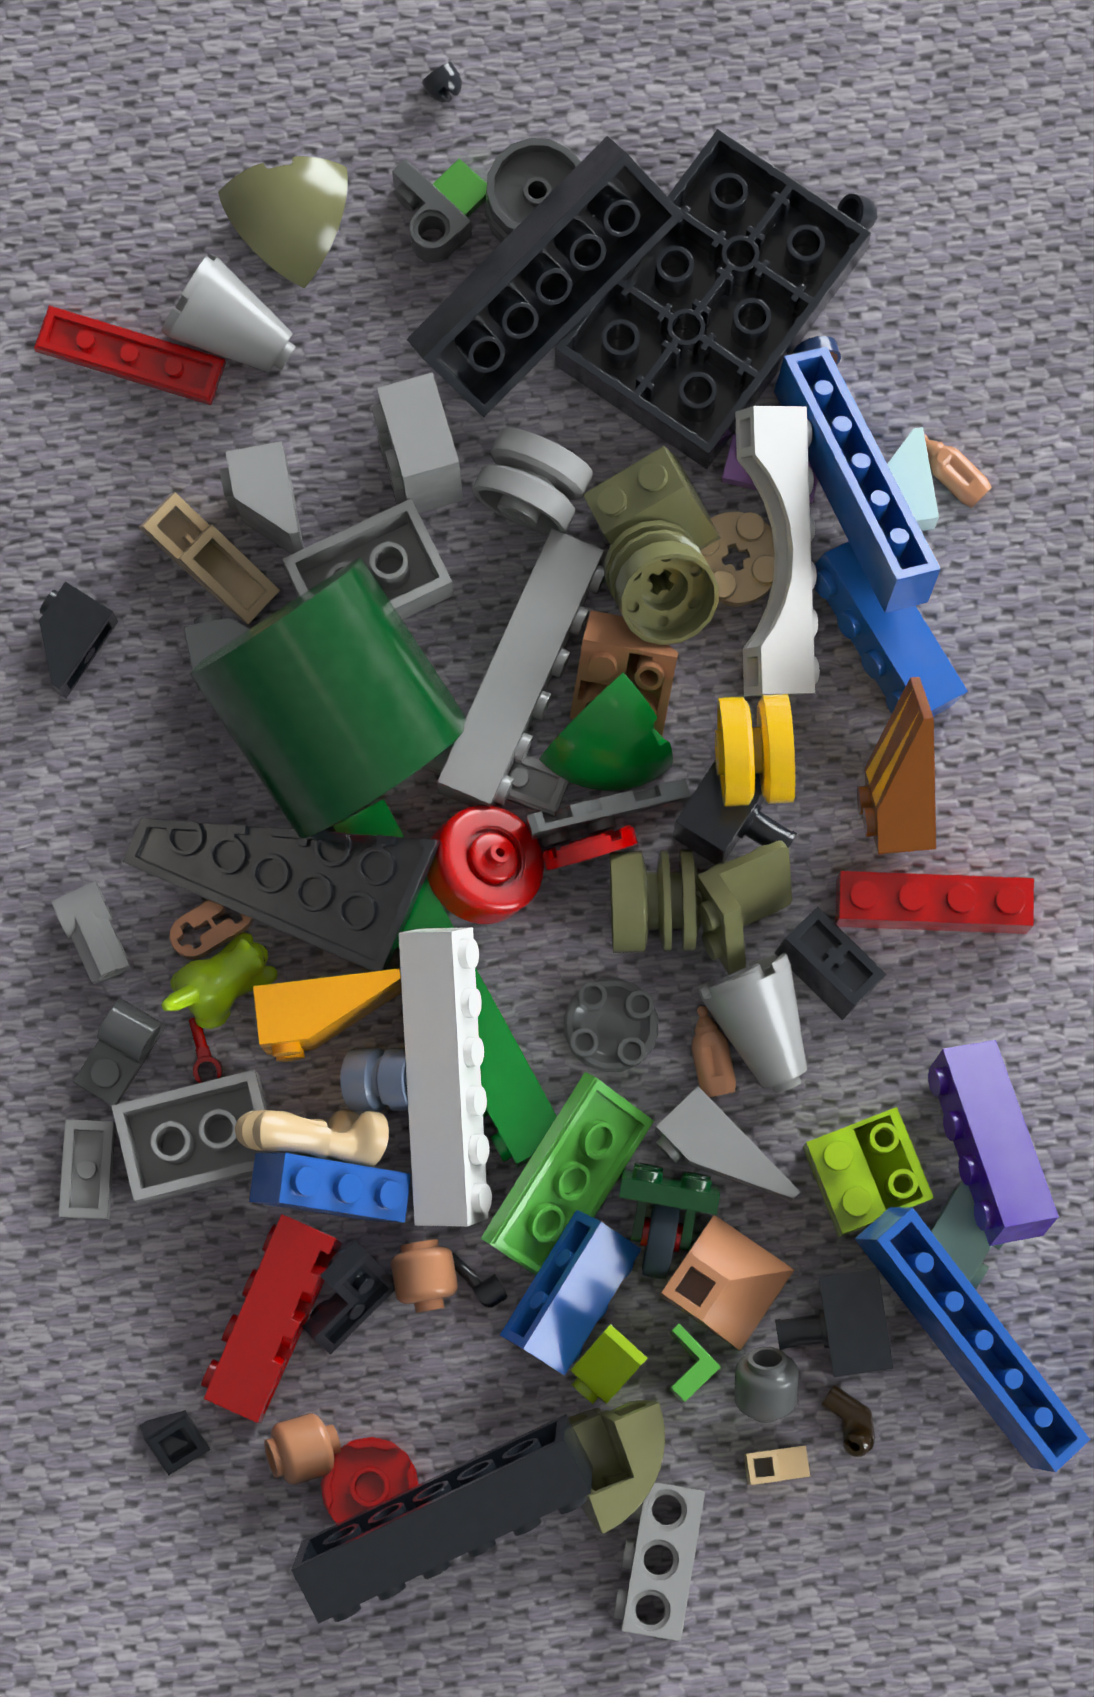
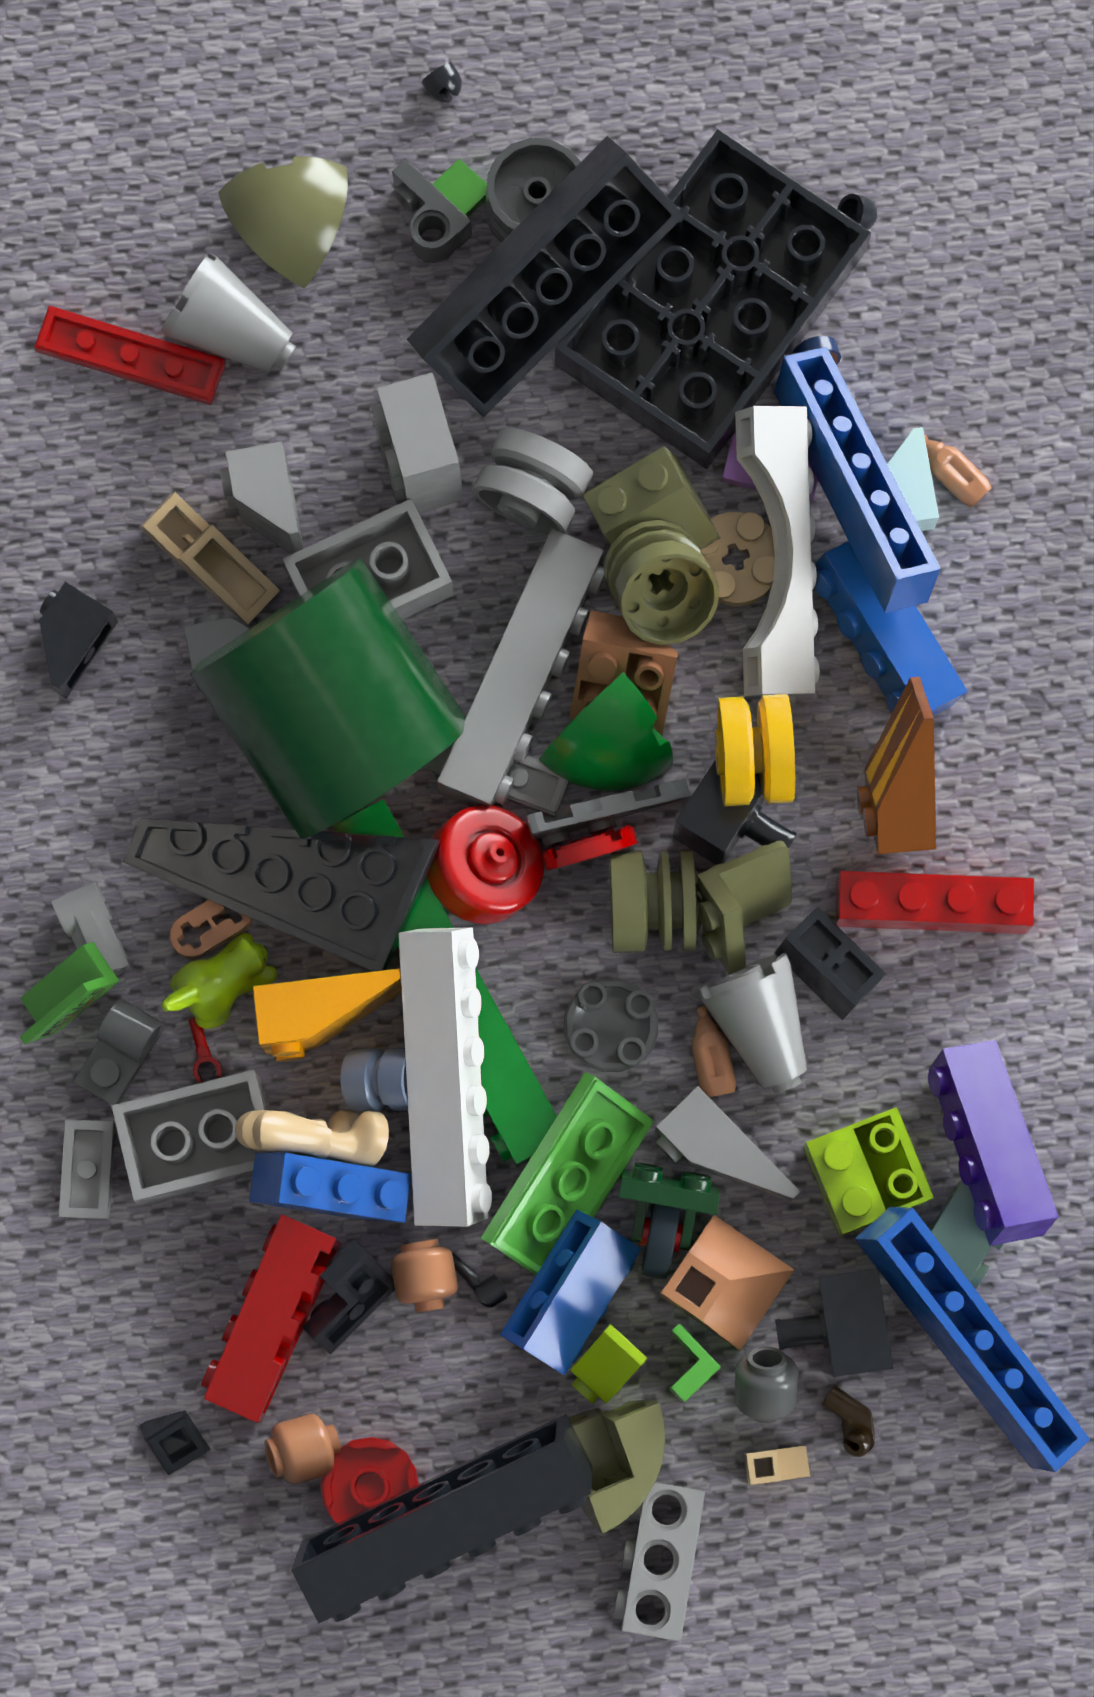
(67, 992): none -> bright green panel

